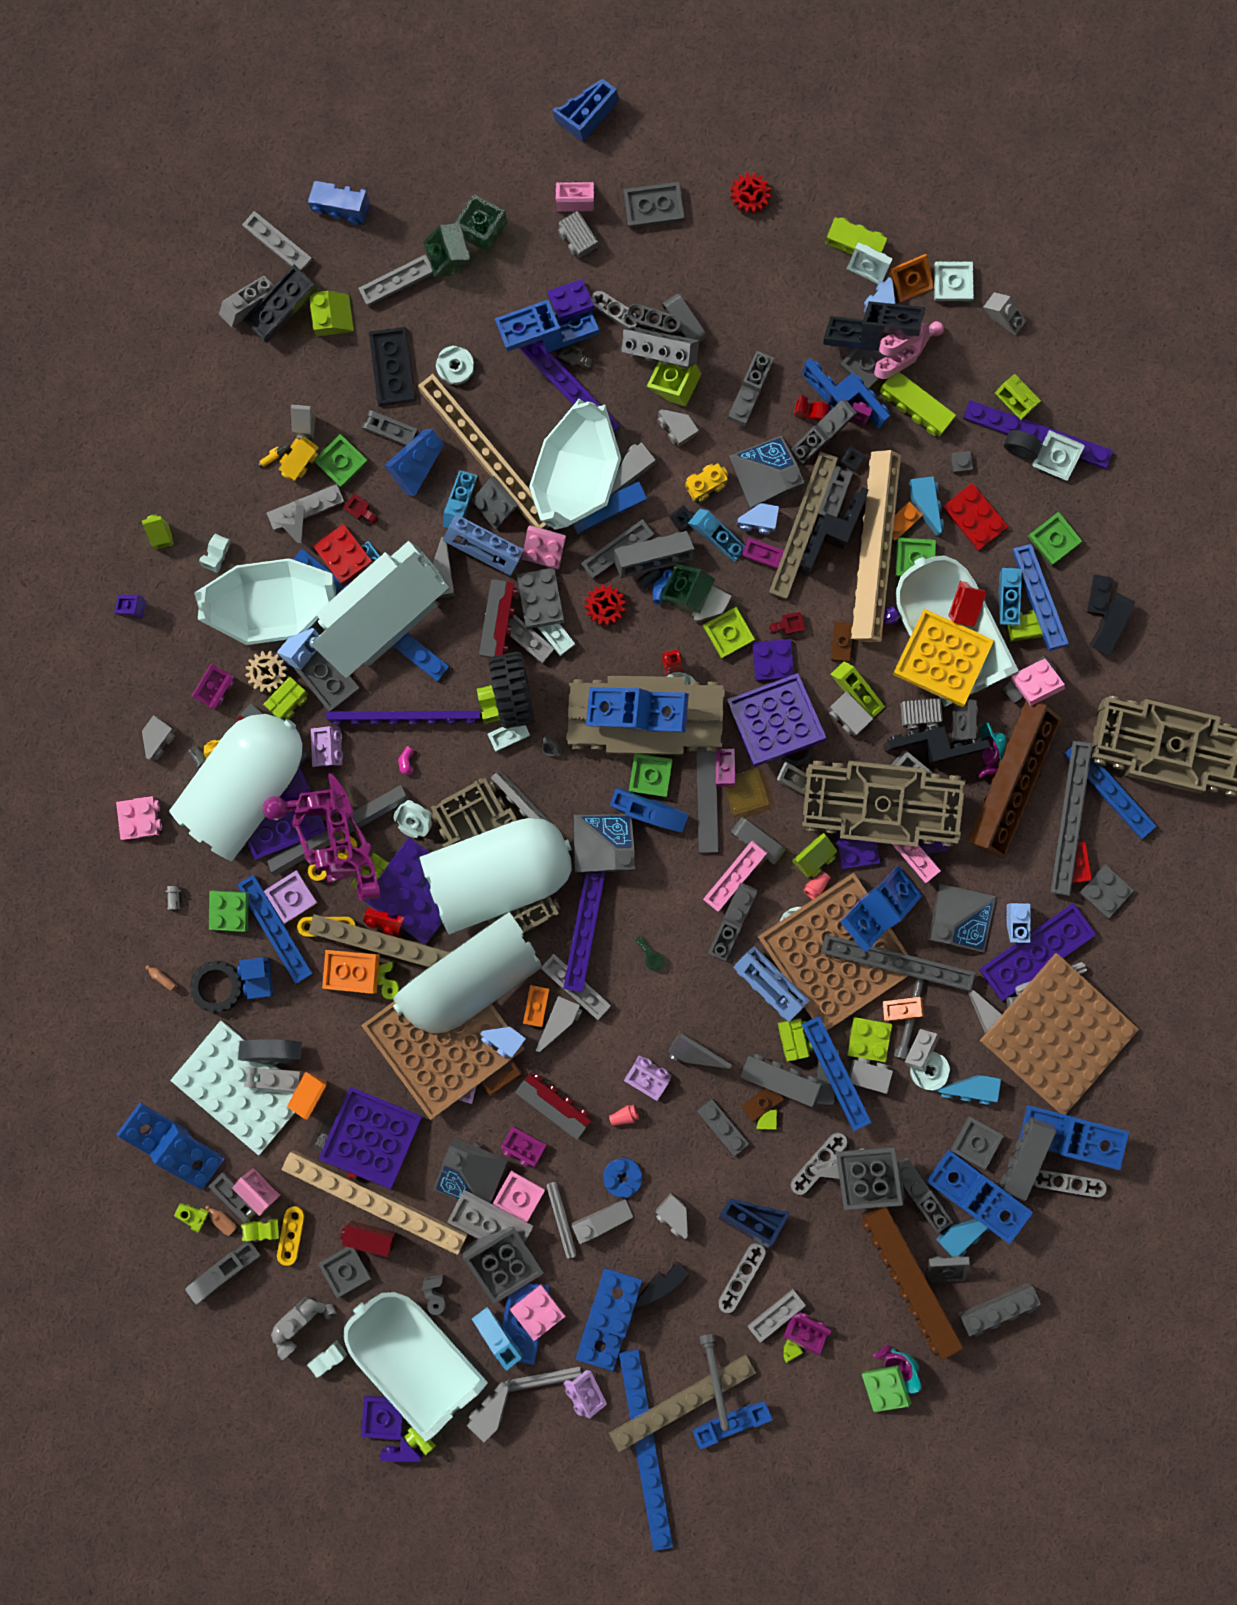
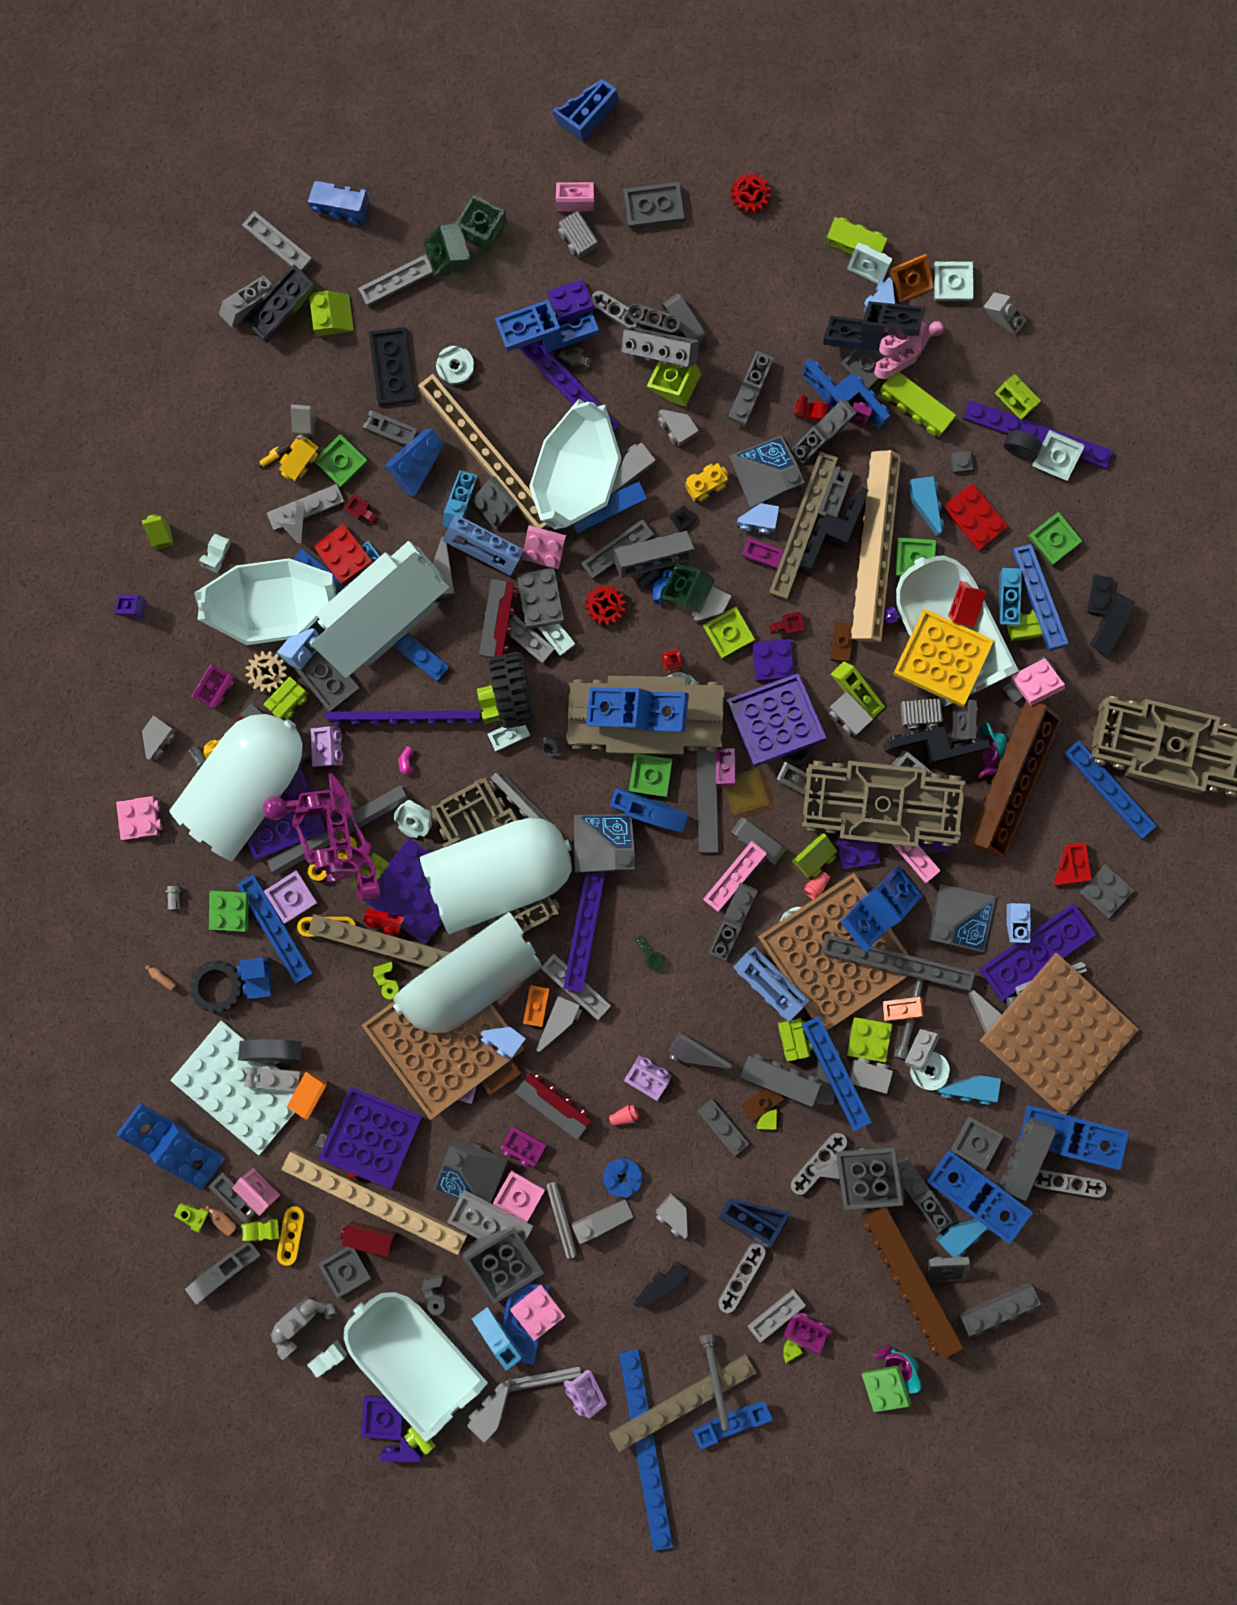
(351, 971): orange plate -> none
(608, 1319): blue bracket -> none
(717, 534): dark azure slope -> none
(852, 458): black tile -> none
(904, 520): orange plate -> none
(1071, 818): dark grey tile -> none

